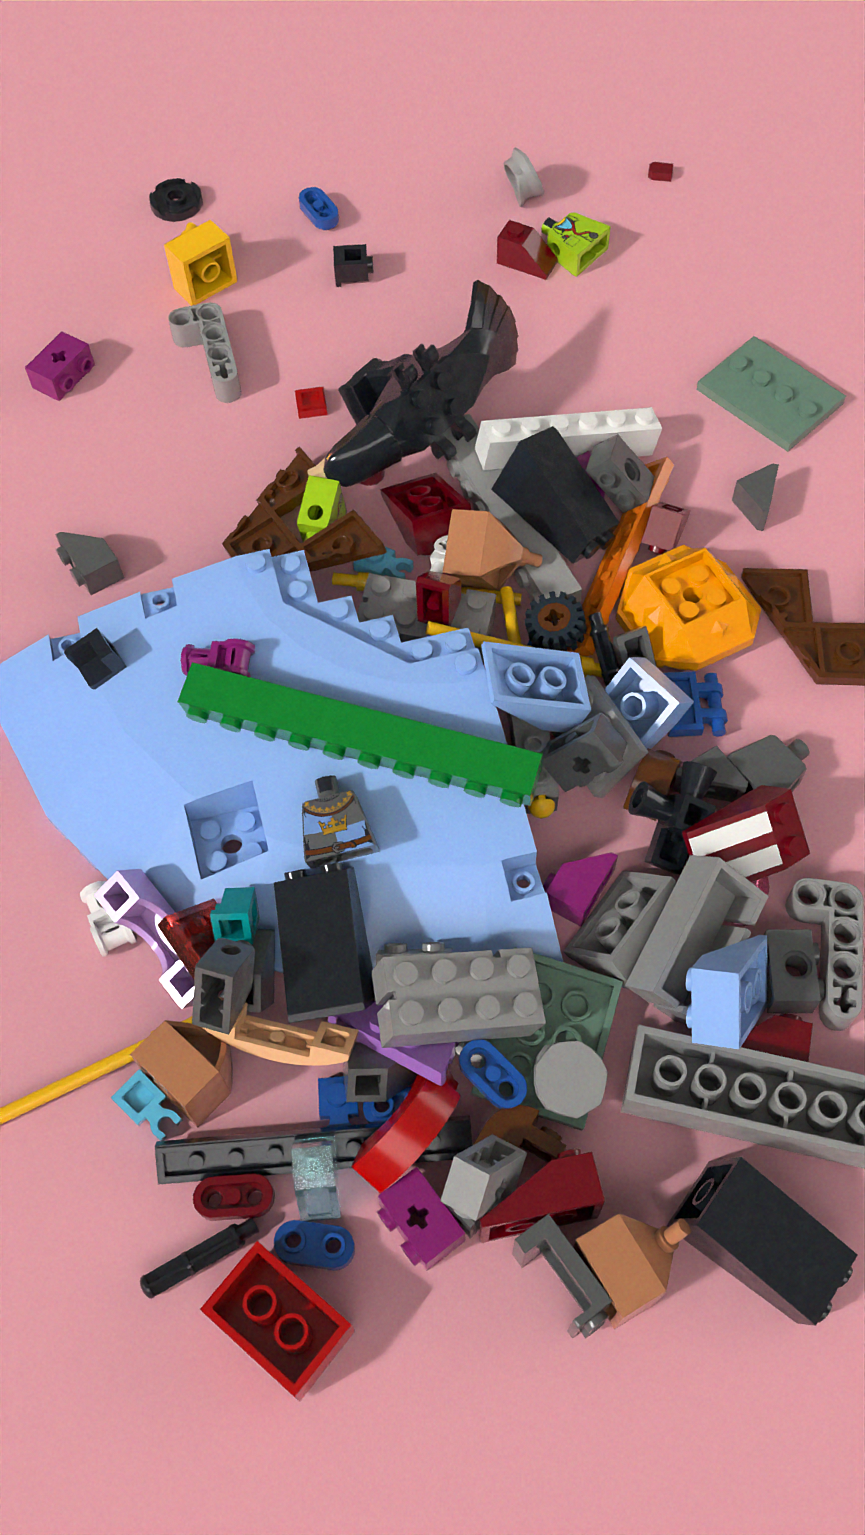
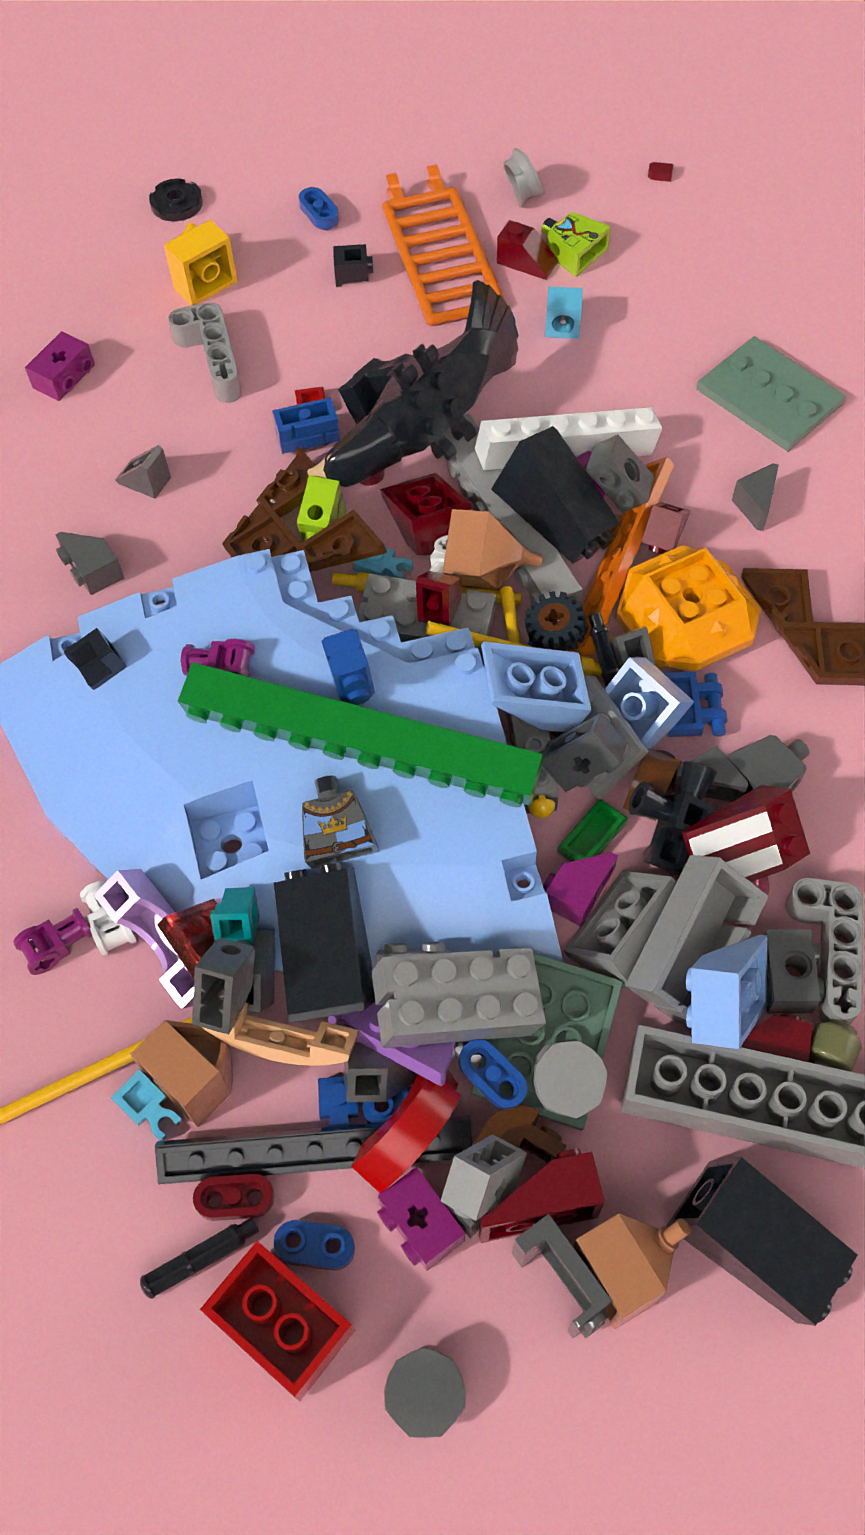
(50, 941): none -> magenta connector
(146, 473): none -> dark grey slope
(306, 425): none -> blue brick
(316, 1178): clear light blue slope -> none
(349, 667): none -> blue brick
(410, 261): none -> orange bar
(424, 1393): none -> dark grey hat
(563, 312): none -> medium azure piece
(592, 832): none -> green tile
(834, 1045): none -> olive head

